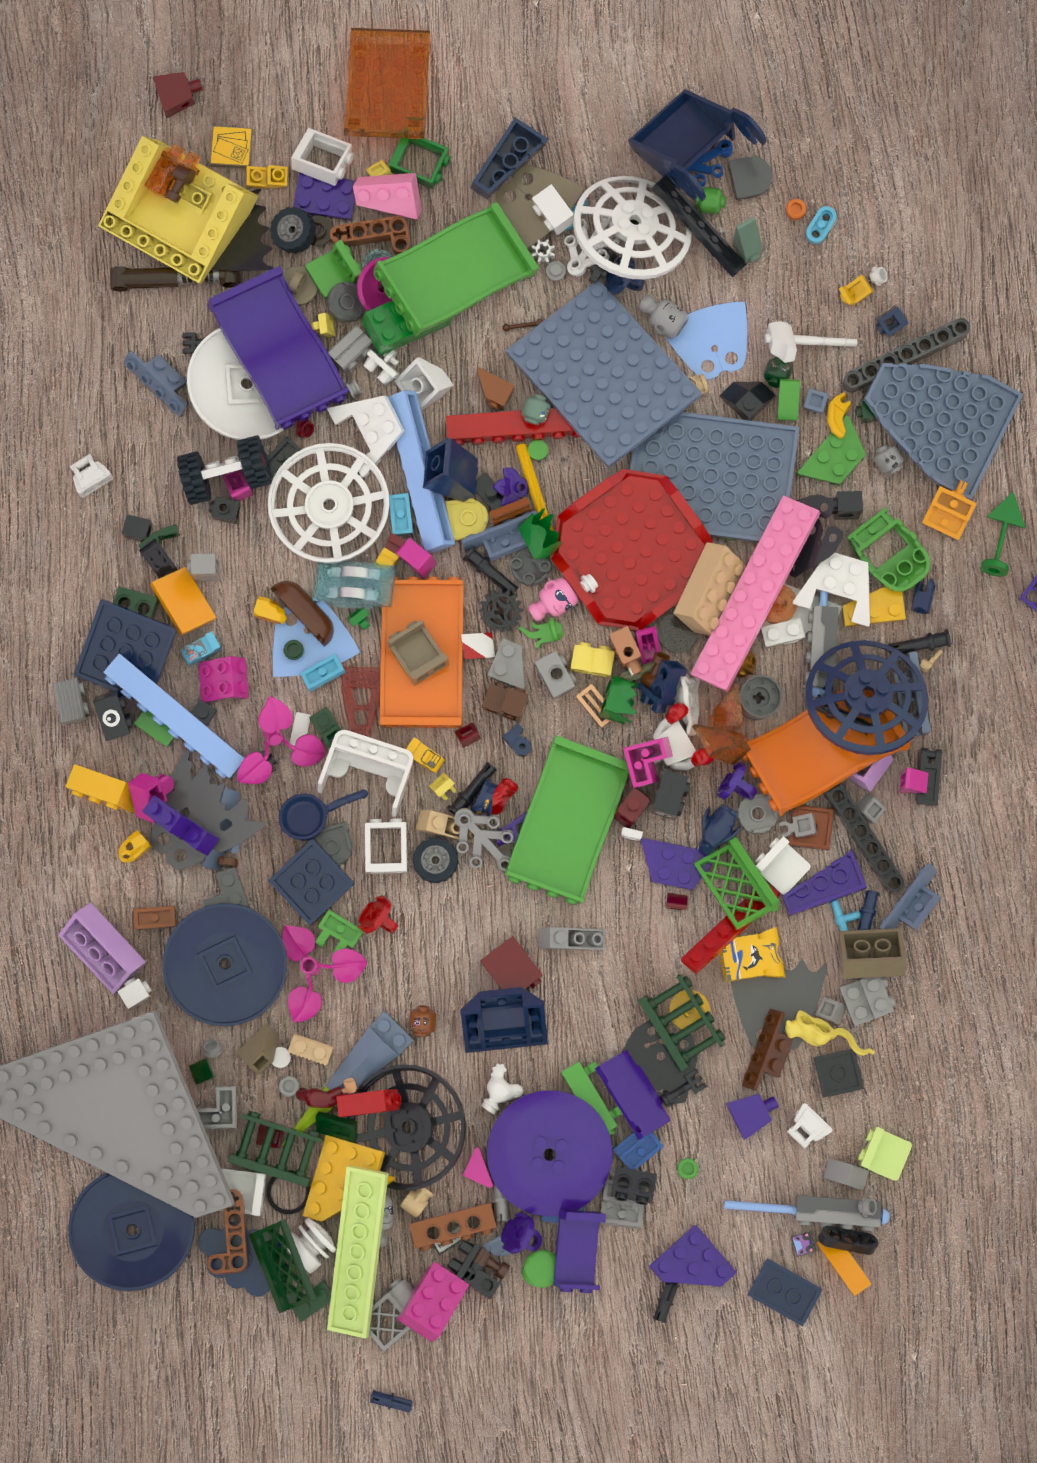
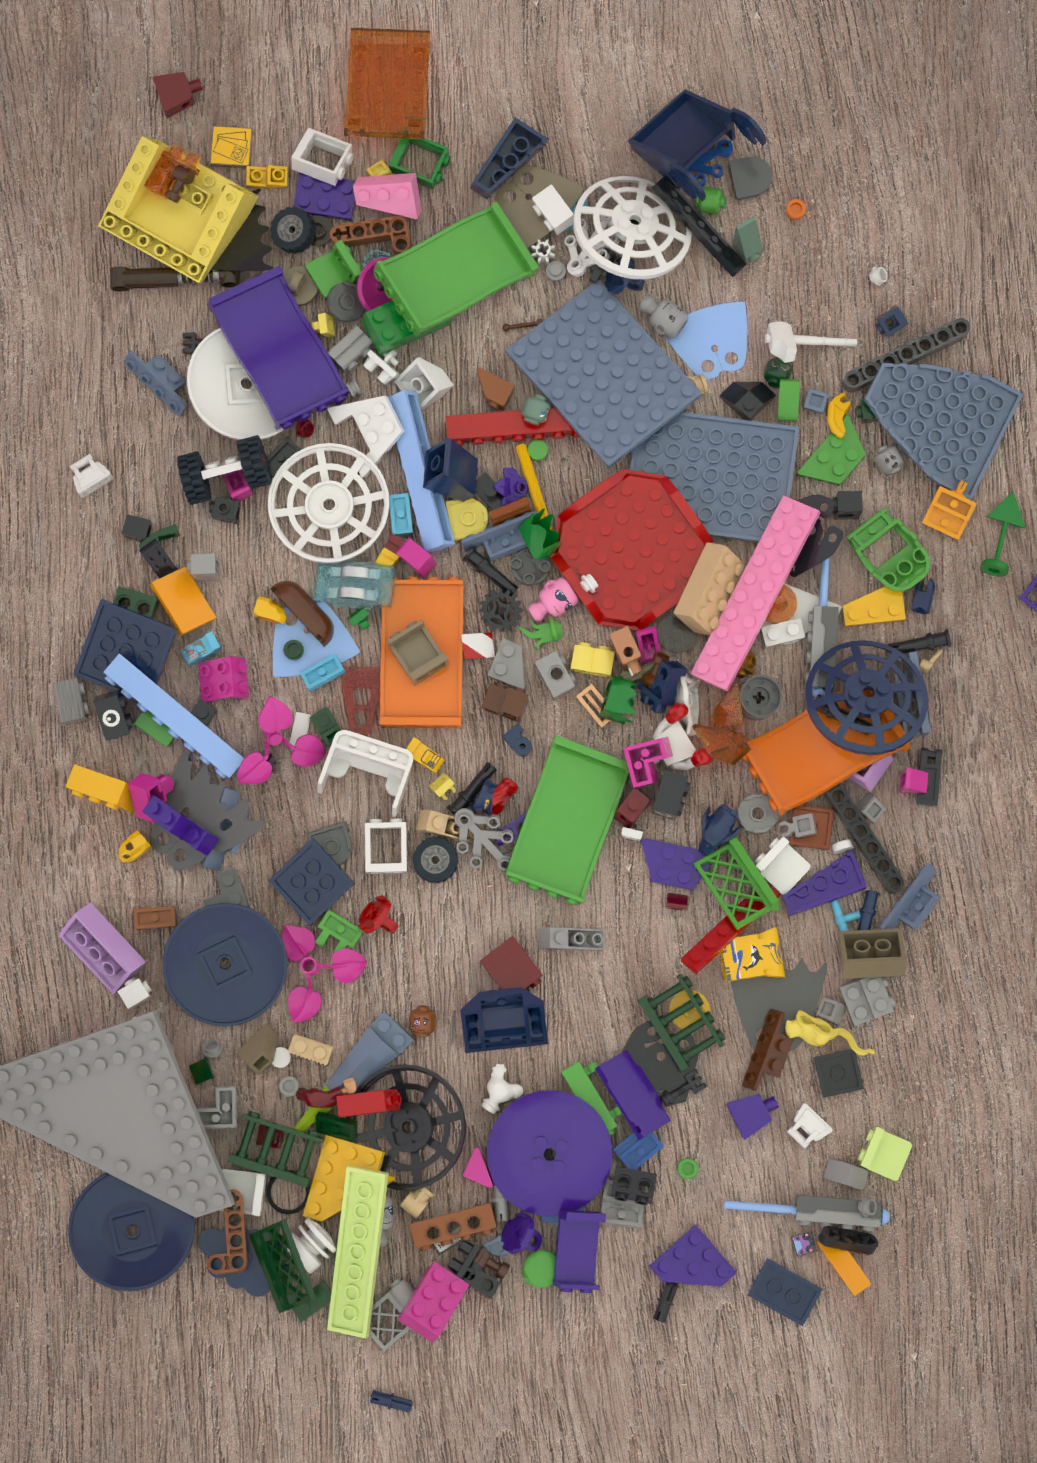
(227, 862): reddish brown tile -> none
(306, 815): dark blue piece -> none
(467, 735): dark red slope -> none
(734, 782): dark purple tile -> none
(820, 226): medium azure plate -> none
(841, 577): white wing -> none
(842, 846): none -> white tile
(855, 291): yellow bracket -> none

